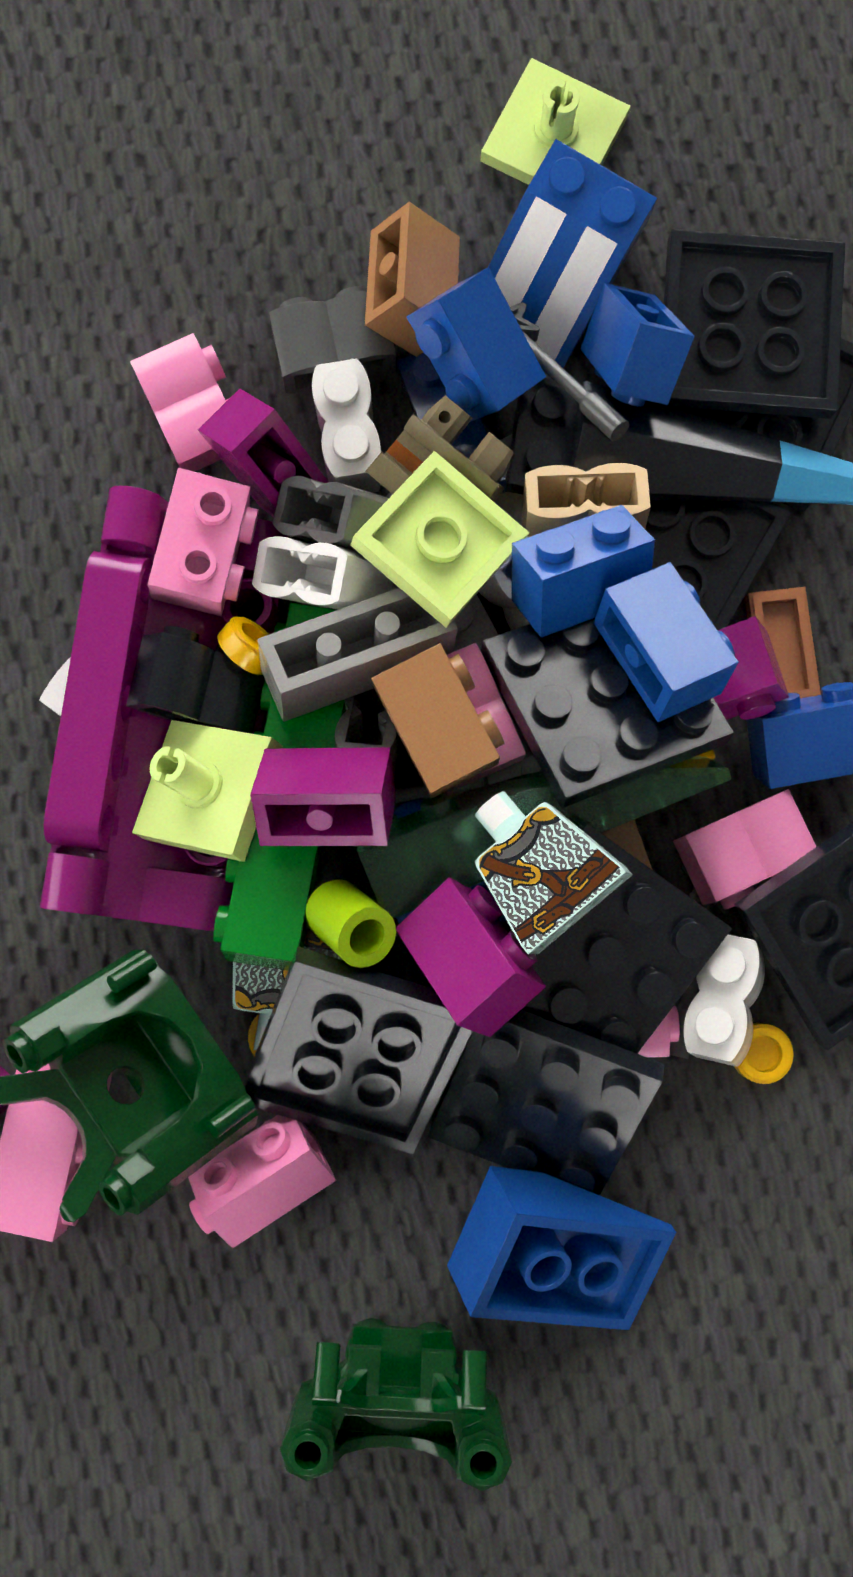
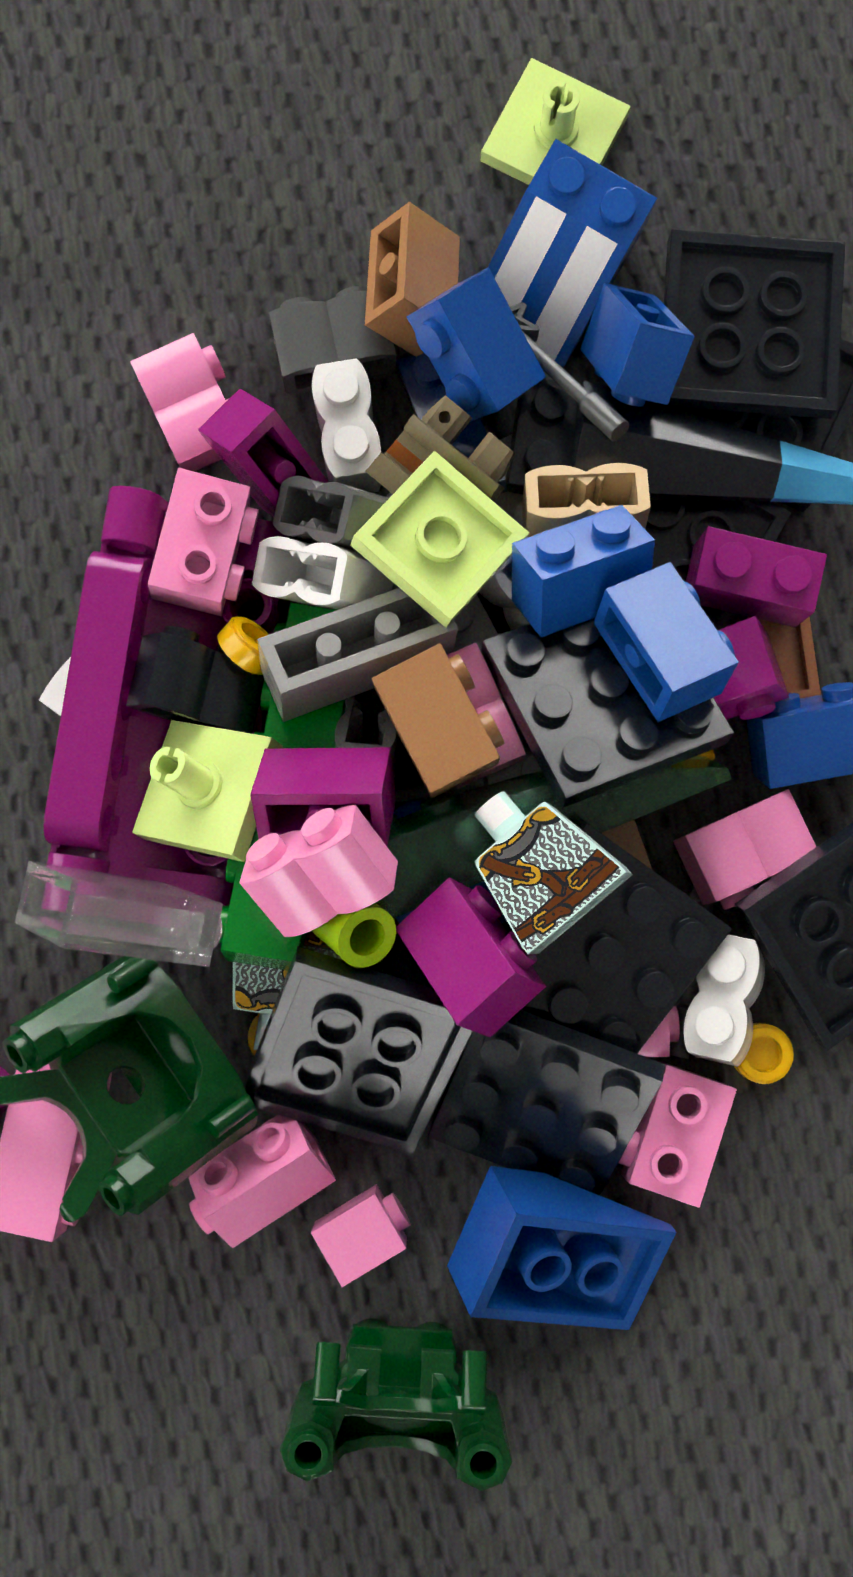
(118, 915): none -> clear brick
(319, 871): none -> bright pink brick
(361, 1234): none -> bright pink brick
(679, 1136): none -> bright pink brick
(755, 576): none -> magenta brick

